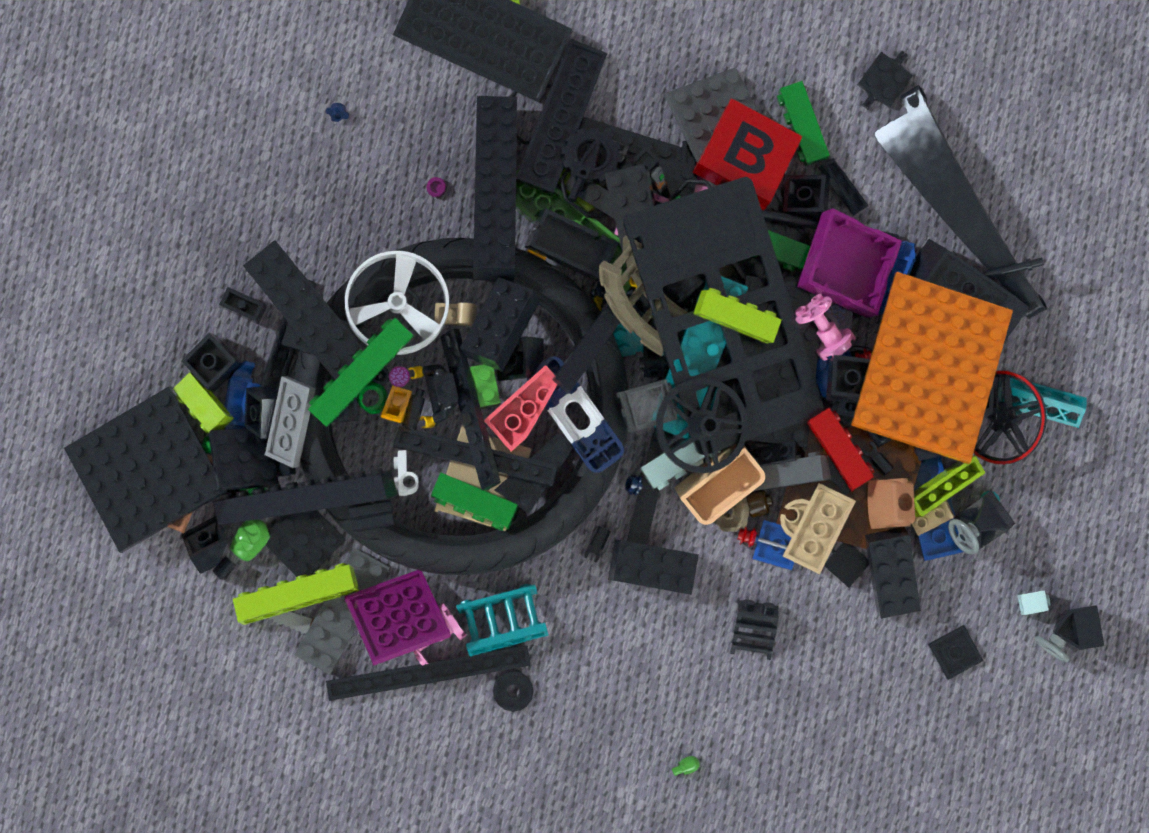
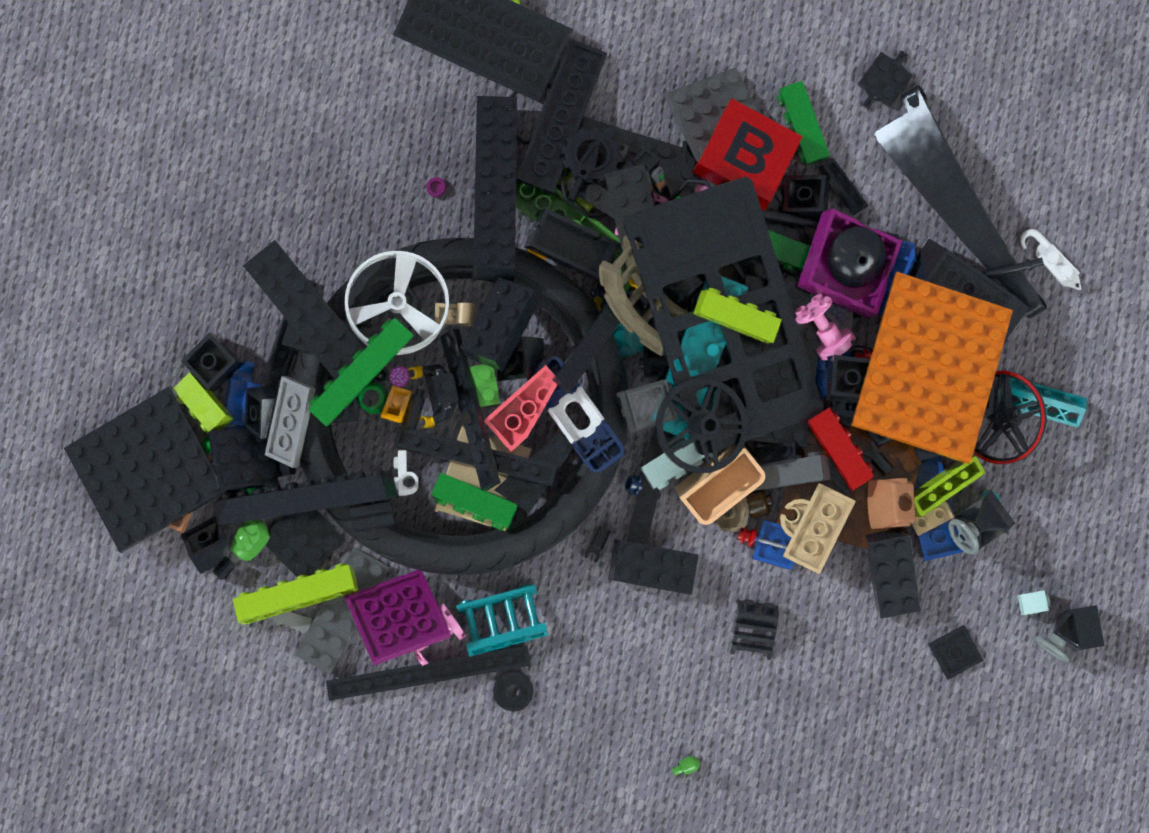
(242, 305): black brick -> none
(337, 112): dark blue plate -> none
(845, 254): none -> black dish
(847, 563): black piece -> none
(1053, 260): none -> white plate

